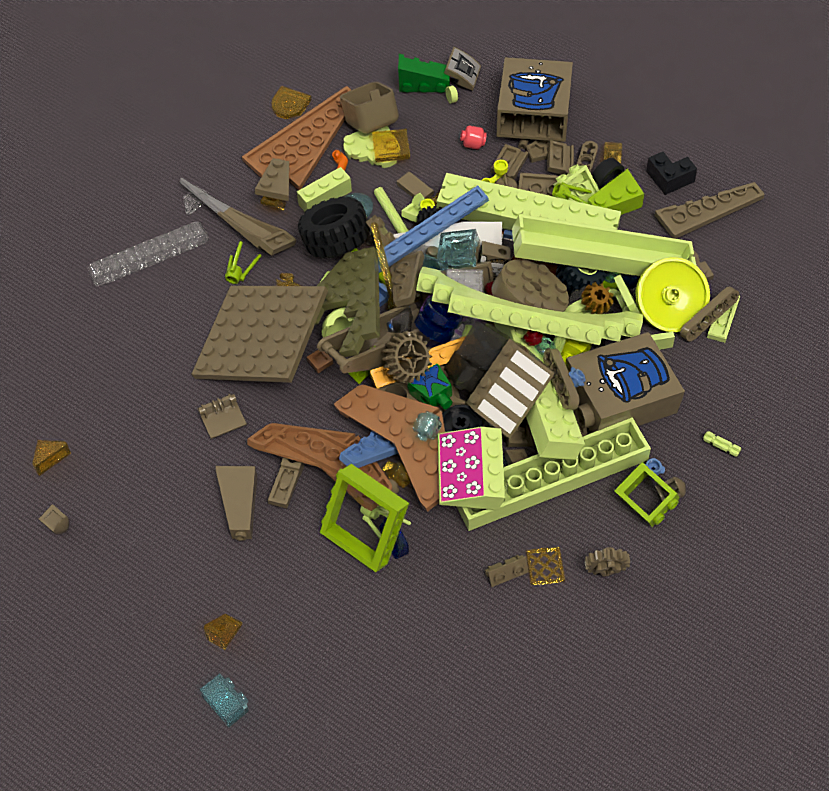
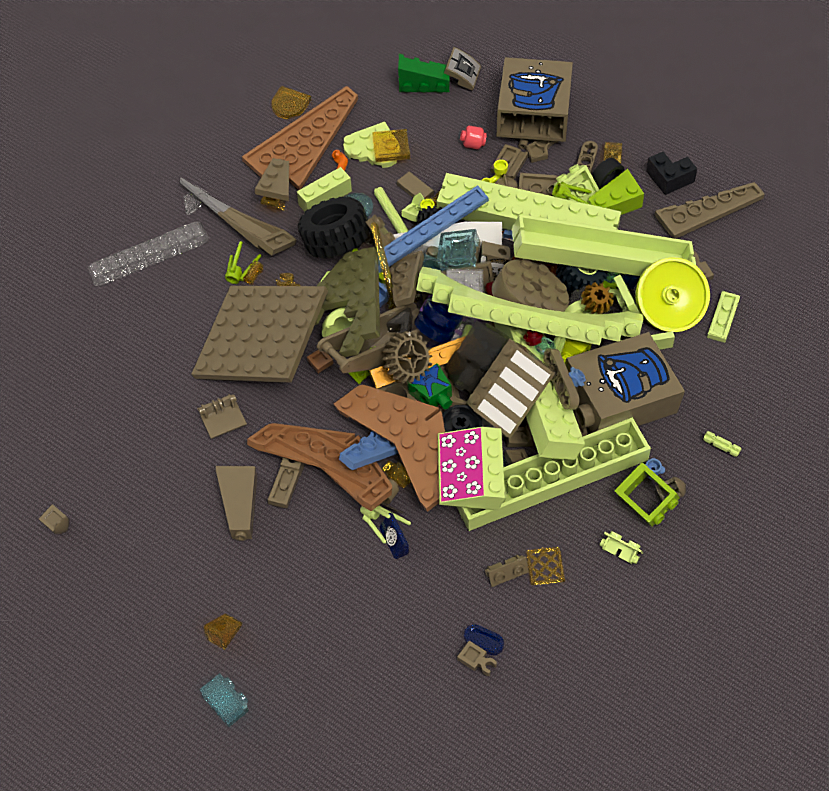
(49, 454): clear yellow slope -> none
(254, 270): none -> clear yellow pin
(370, 107): dark tan piece -> none
(378, 493): lime window -> none
(427, 426): clear light blue head -> none
(451, 94): yellowish green tile -> none
(474, 657): none -> dark tan plate
(485, 639): none -> clear blue tile
(559, 157): dark tan plate -> none
(607, 561): dark tan gear -> none
(629, 550): none -> yellowish green hinge
(723, 300): dark tan beam -> none

